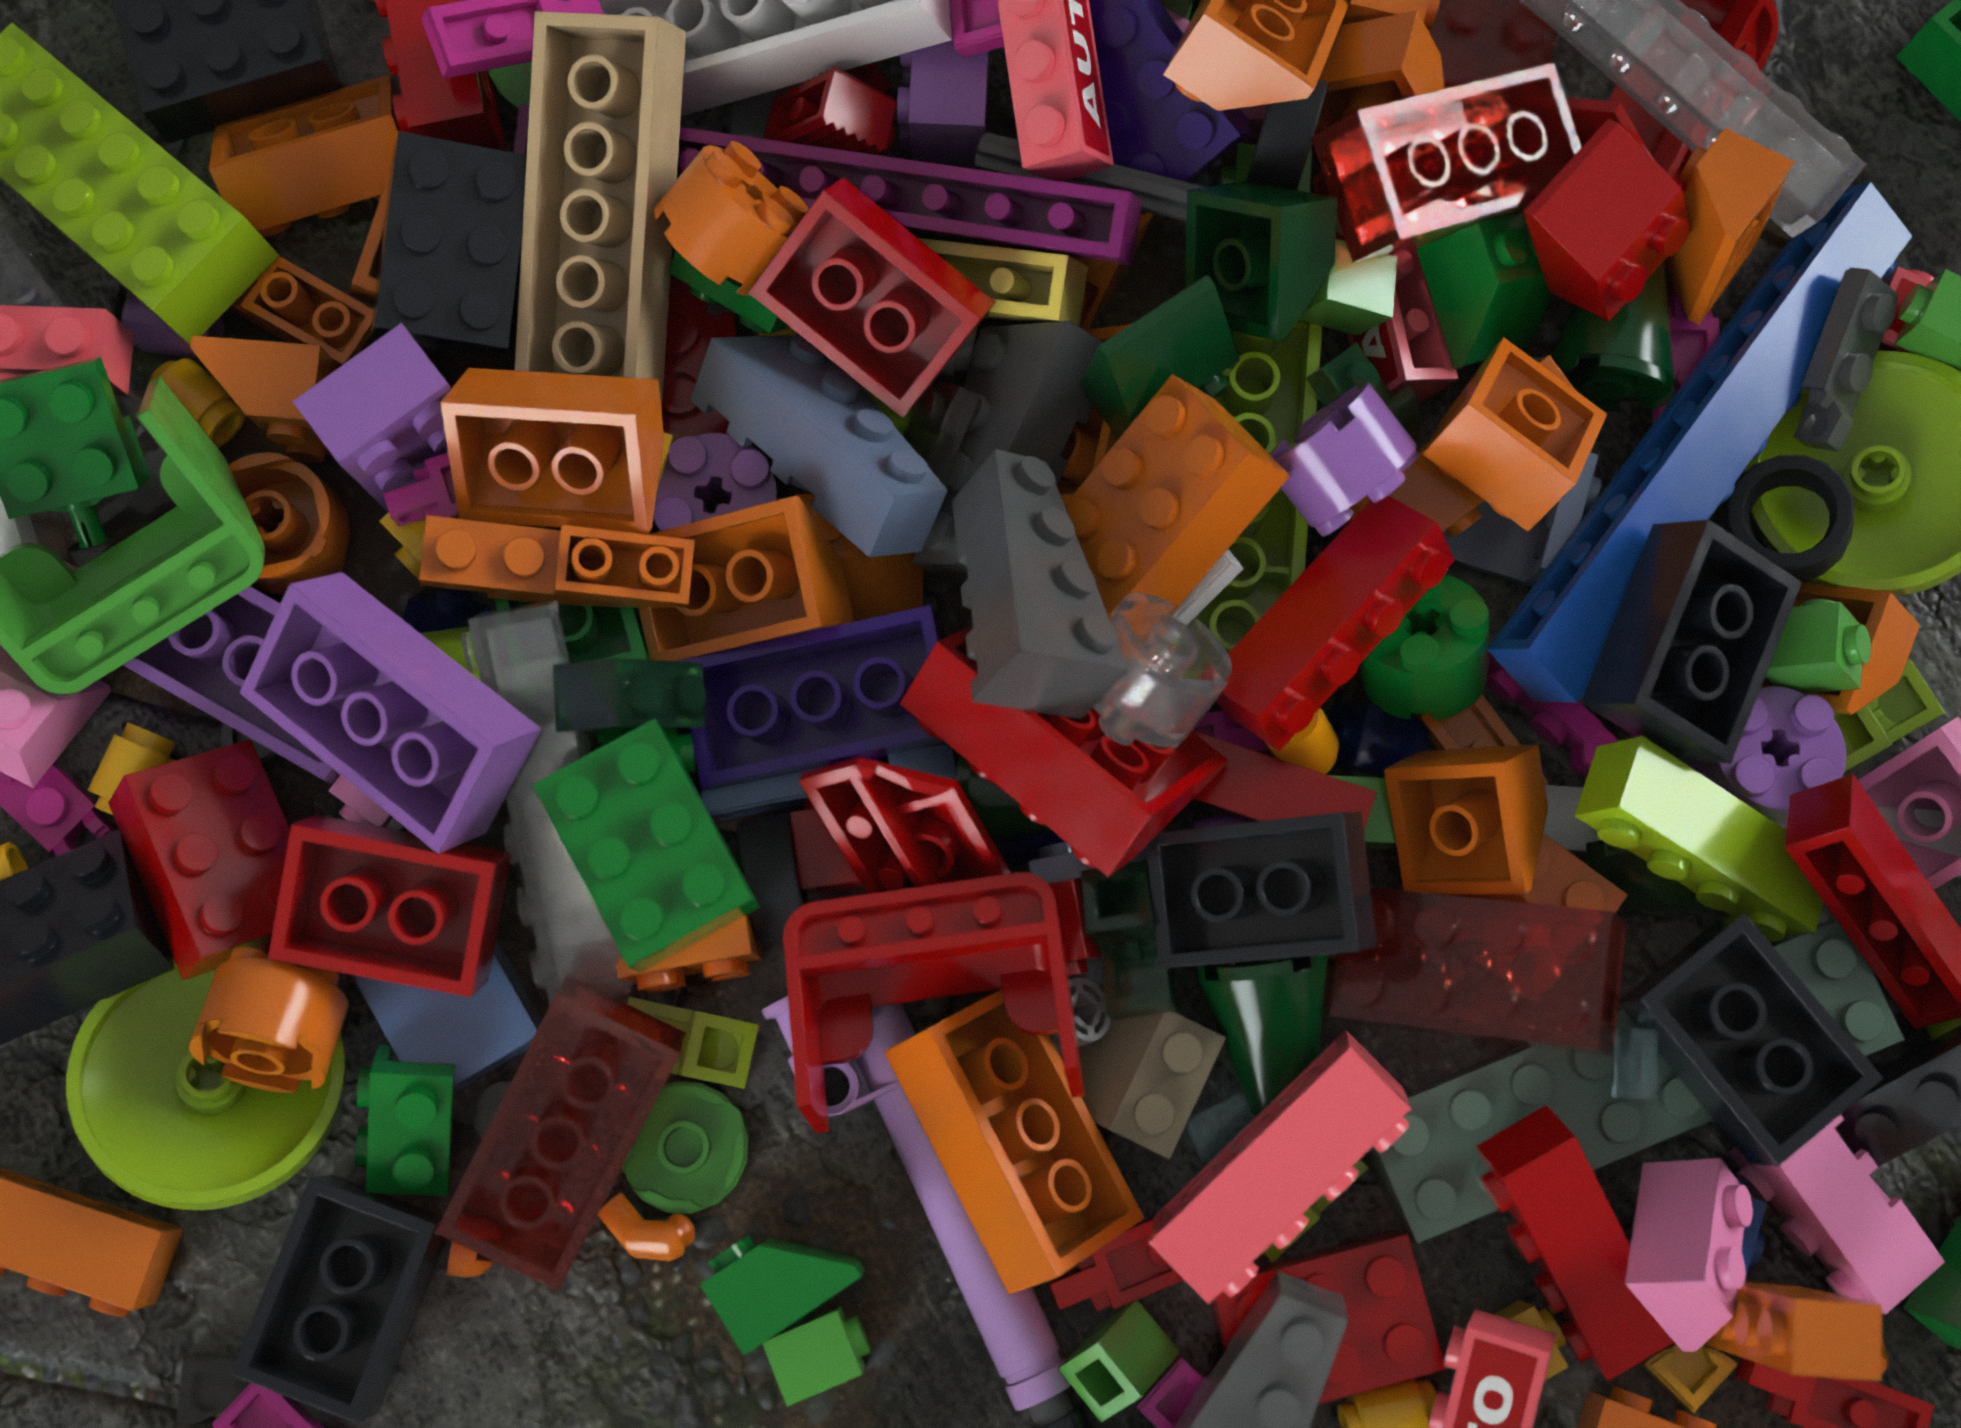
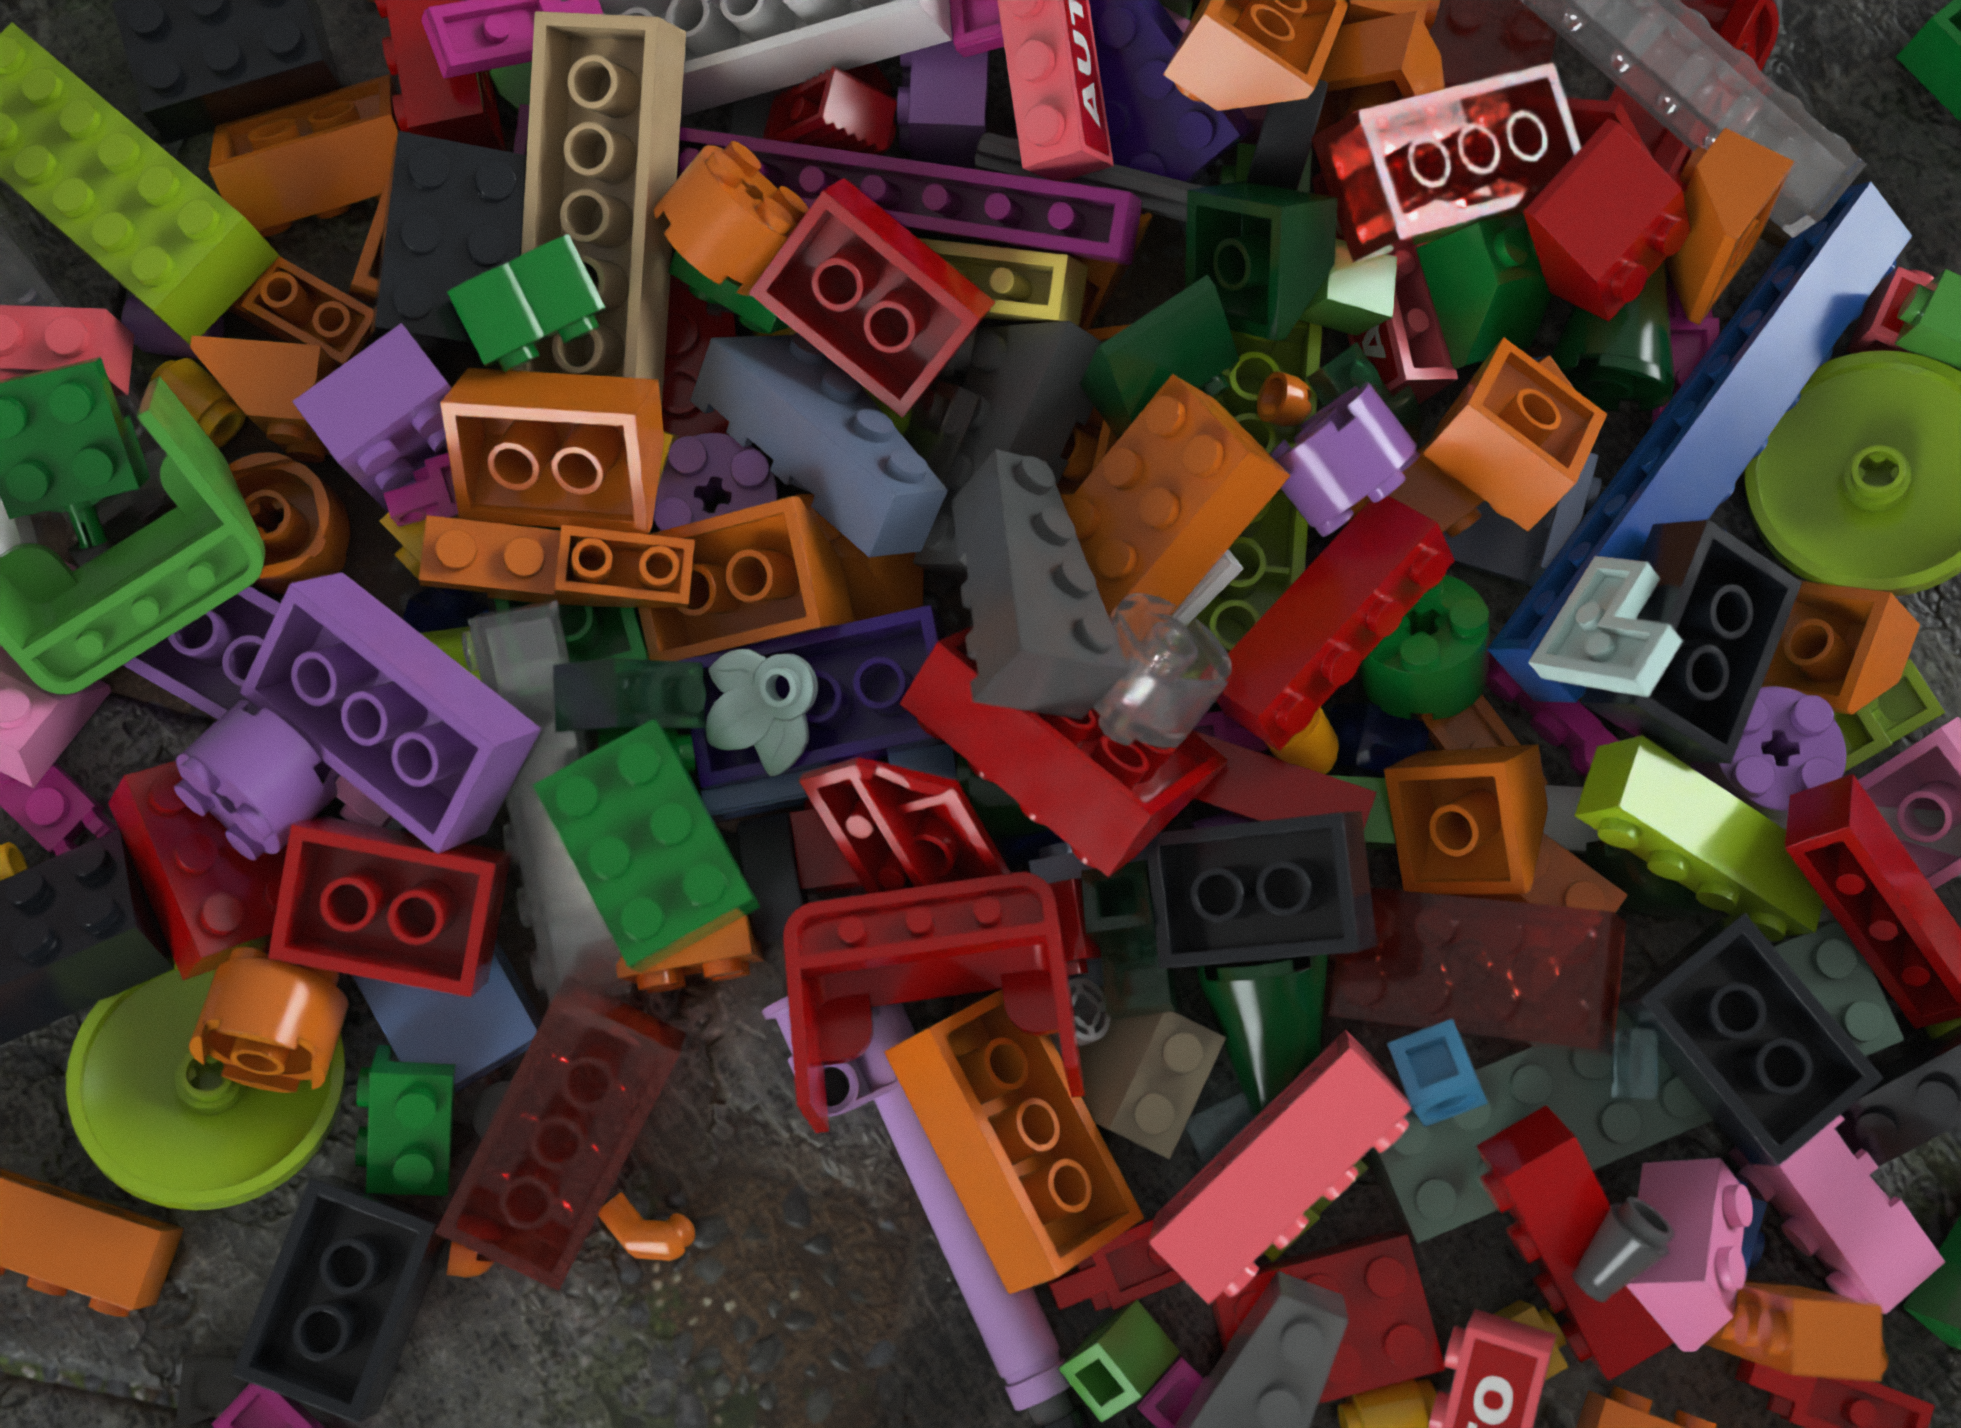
(126, 754): yellow brick -> none
(253, 779): none -> medium lavender brick
(527, 303): none -> green brick
(689, 1149): bright green tile -> none
(714, 1045): lime slope -> none
(753, 711): none -> light aqua plate
(774, 1285): green slope -> none
(817, 1354): bright green brick -> none
(1284, 400): none -> orange hinge
(1437, 1073): none -> dark azure brick
(1598, 635): none -> light aqua plate
(1623, 1248): none -> dark grey cone
(1689, 1375): yellow tile -> none
(1807, 474): black tyre -> none
(1820, 649): bright green brick -> none
(1844, 358): dark grey hinge -> none

